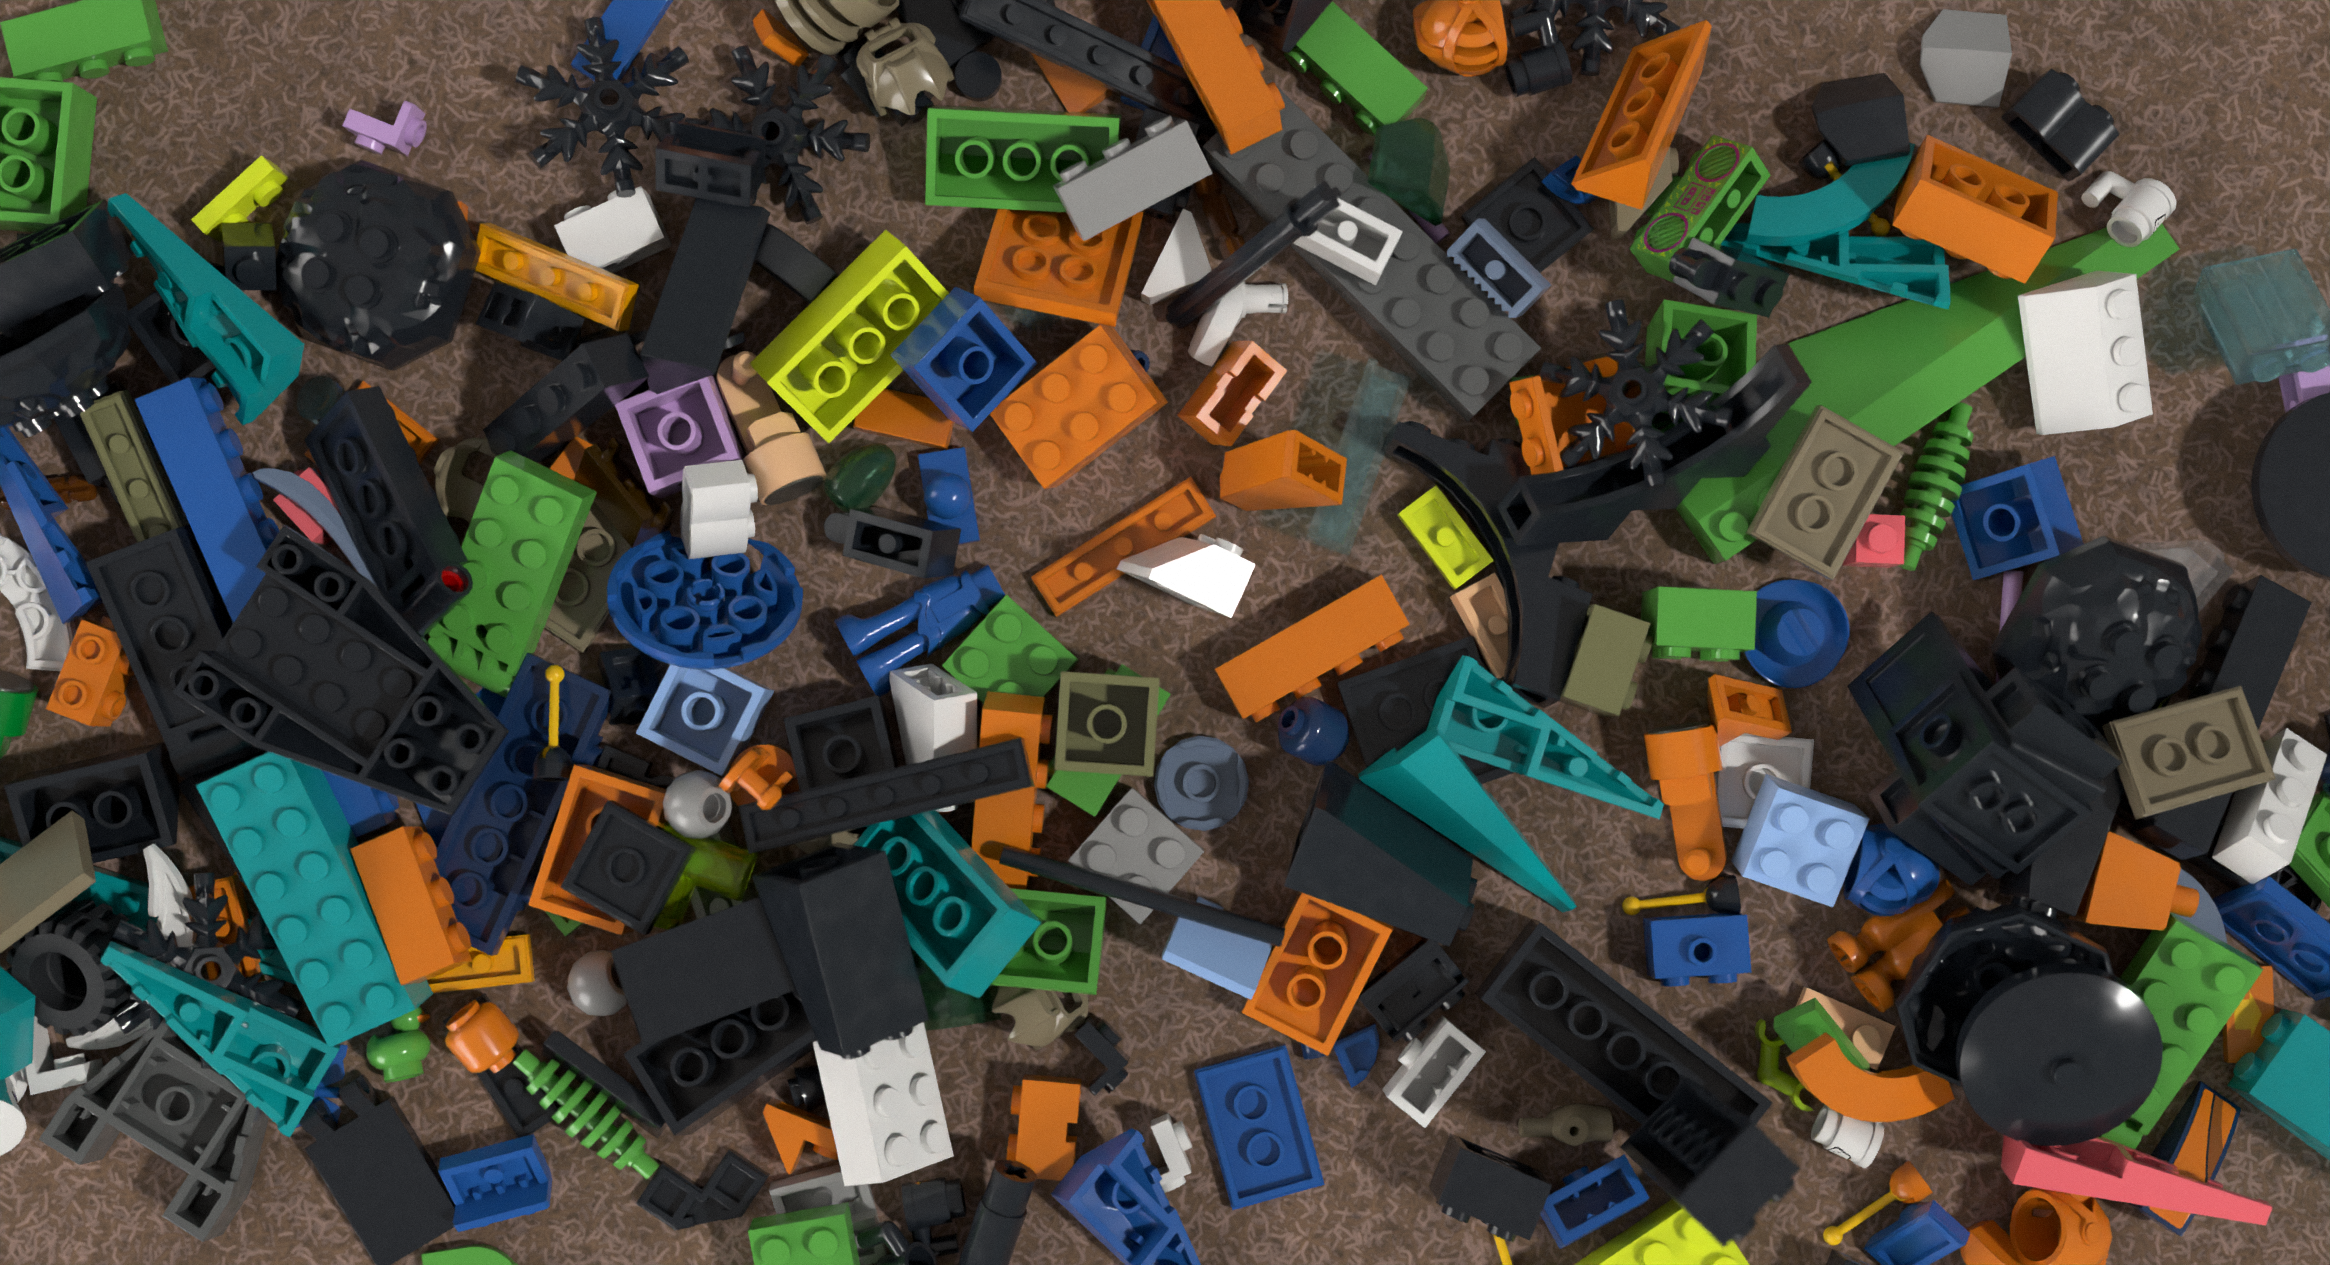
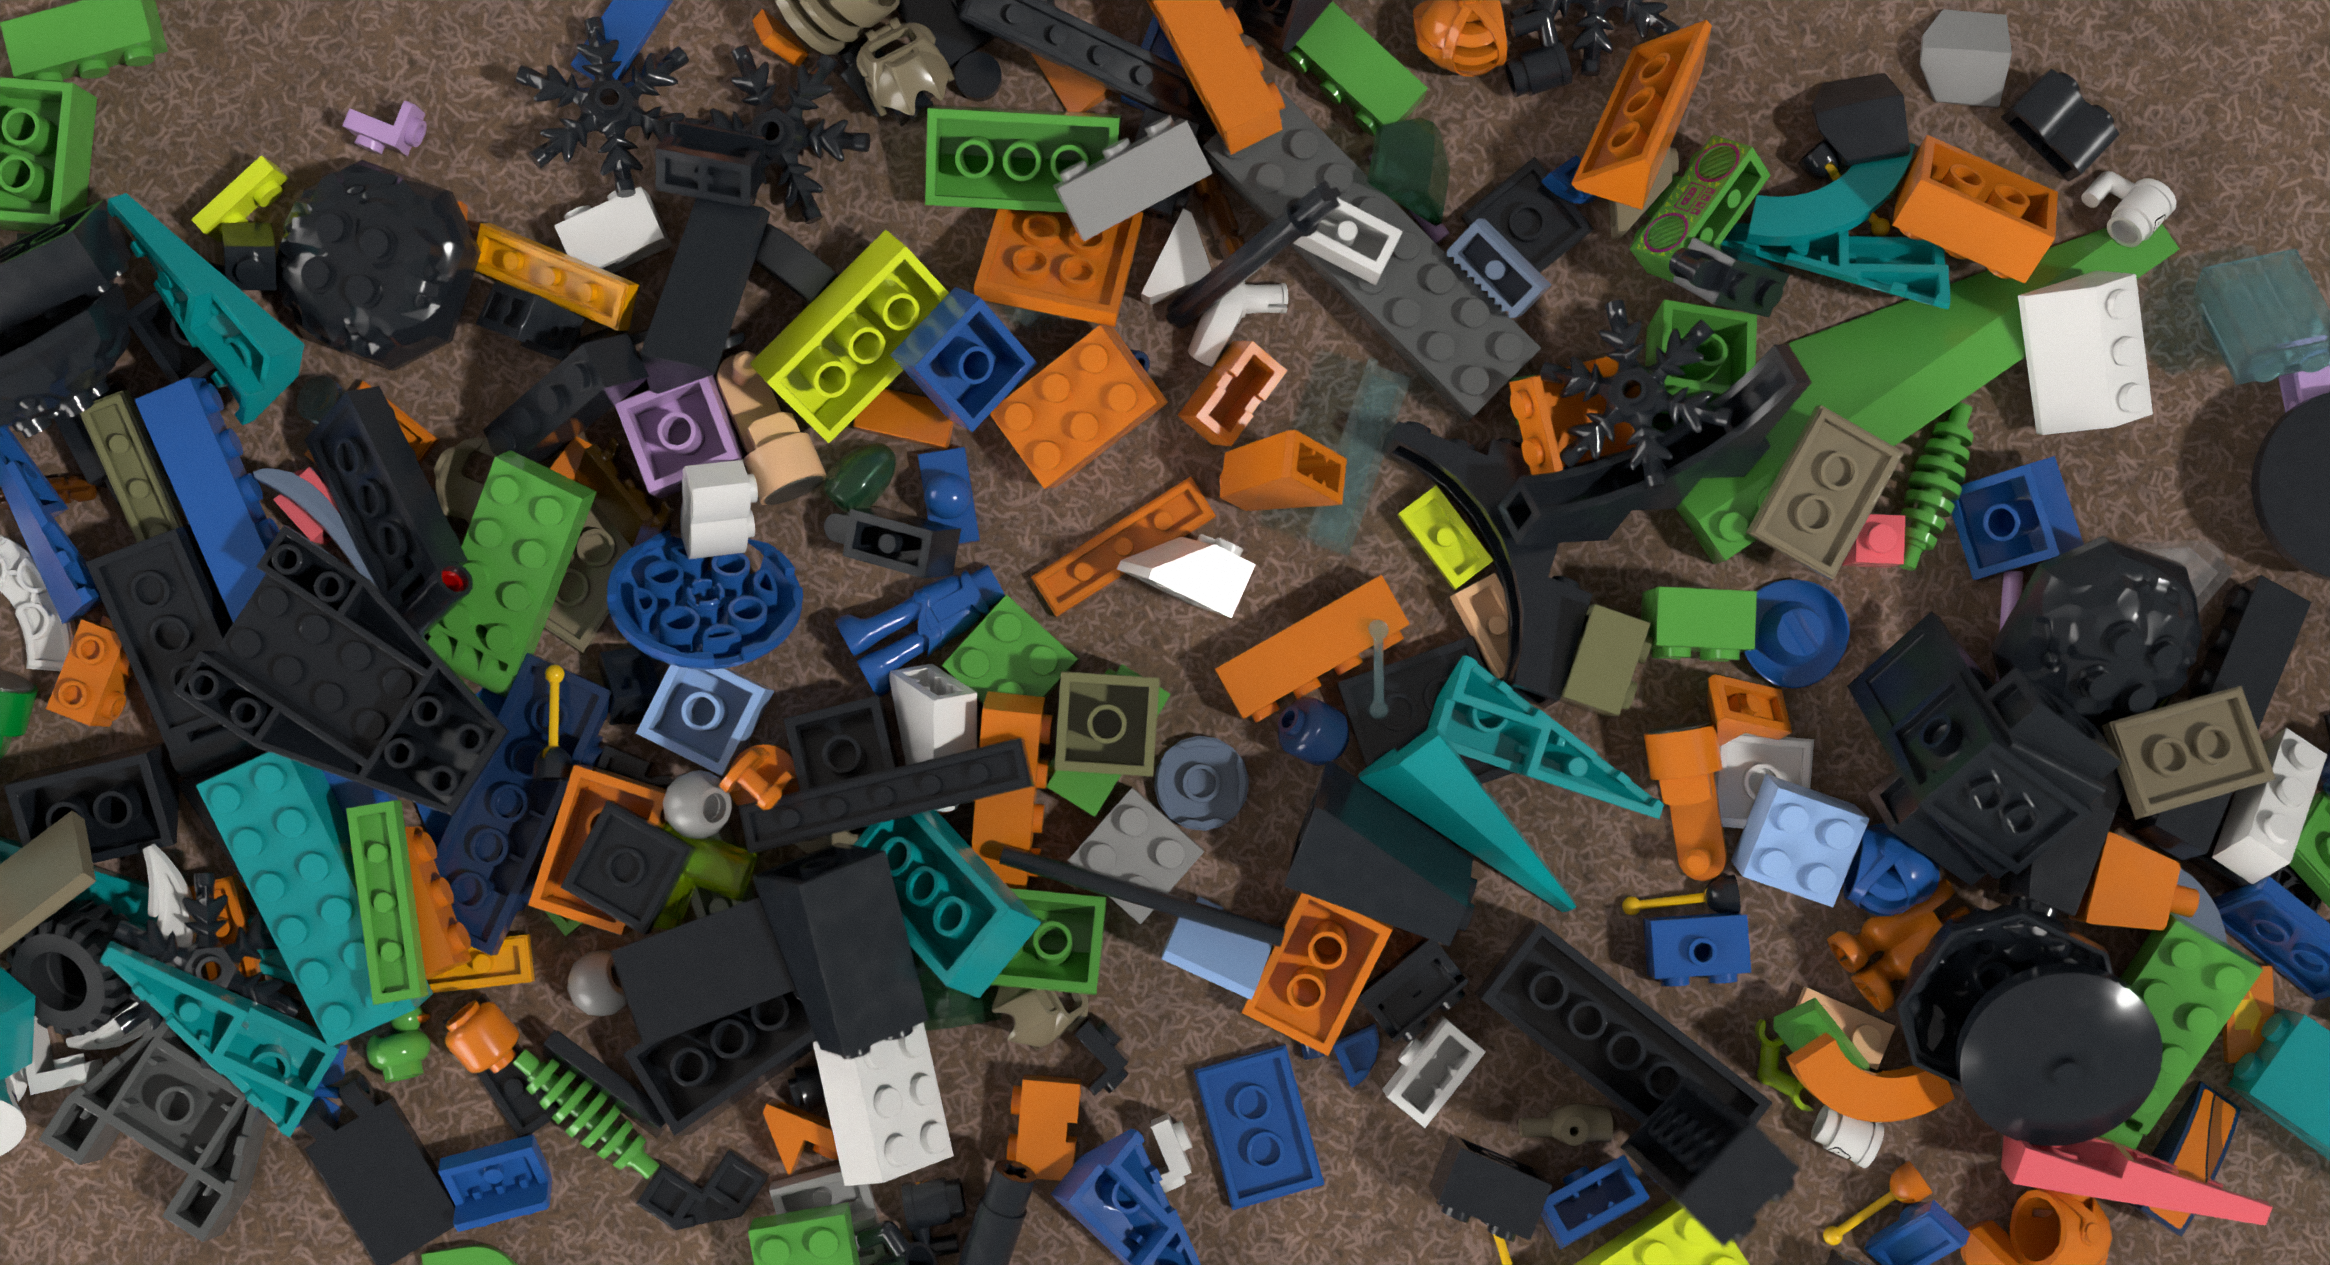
(387, 902): none -> bright green plate
(1378, 630): none -> clear light blue hinge

